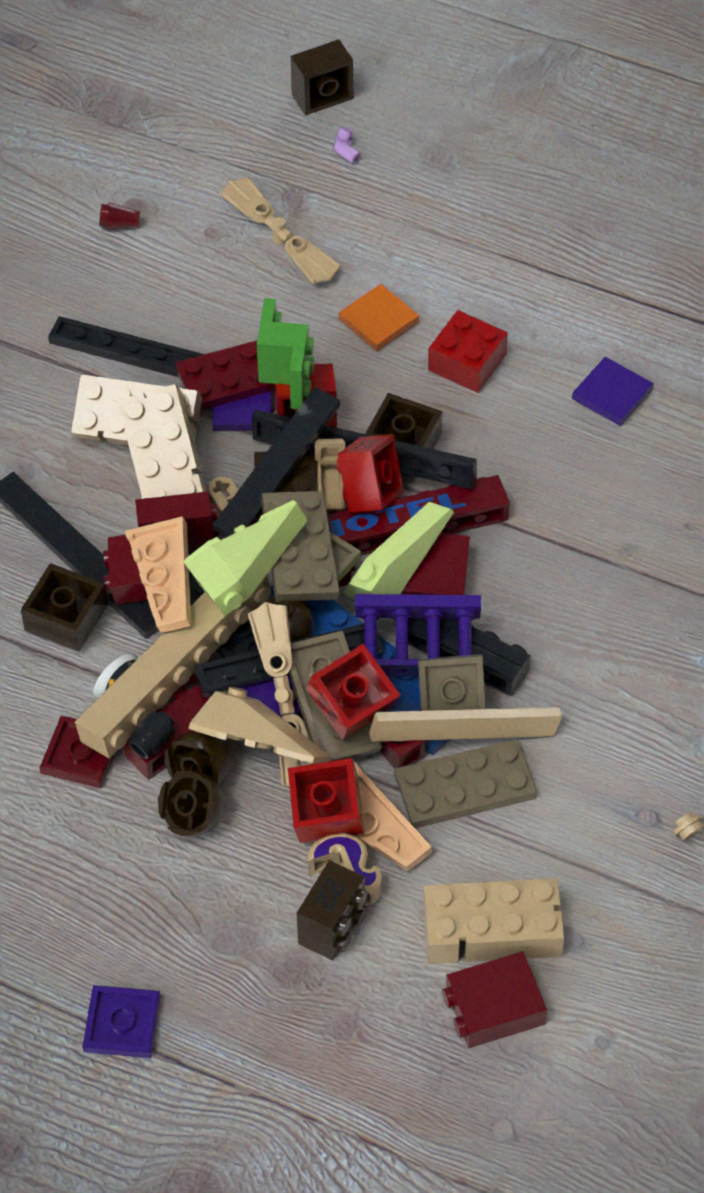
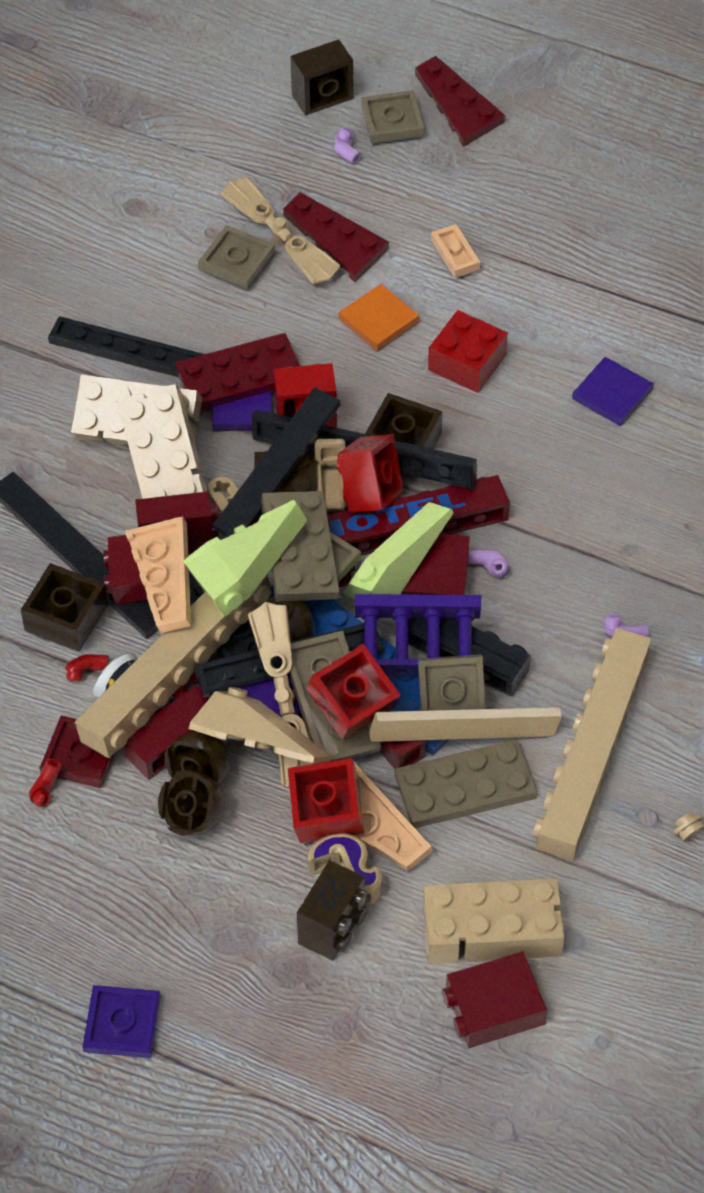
(41, 788): none -> red arm
(85, 662): none -> red arm
(117, 216): dark red cone -> none
(152, 734): black brick -> none
(236, 257): none -> dark tan plate
(285, 353): bright green bracket -> none
(340, 237): none -> dark red wing
(392, 116): none -> dark tan plate
(455, 250): none -> light nougat plate
(462, 105): none -> dark red wing
(490, 560): none -> lavender arm
(593, 744): none -> tan brick
(614, 621): none -> lavender arm

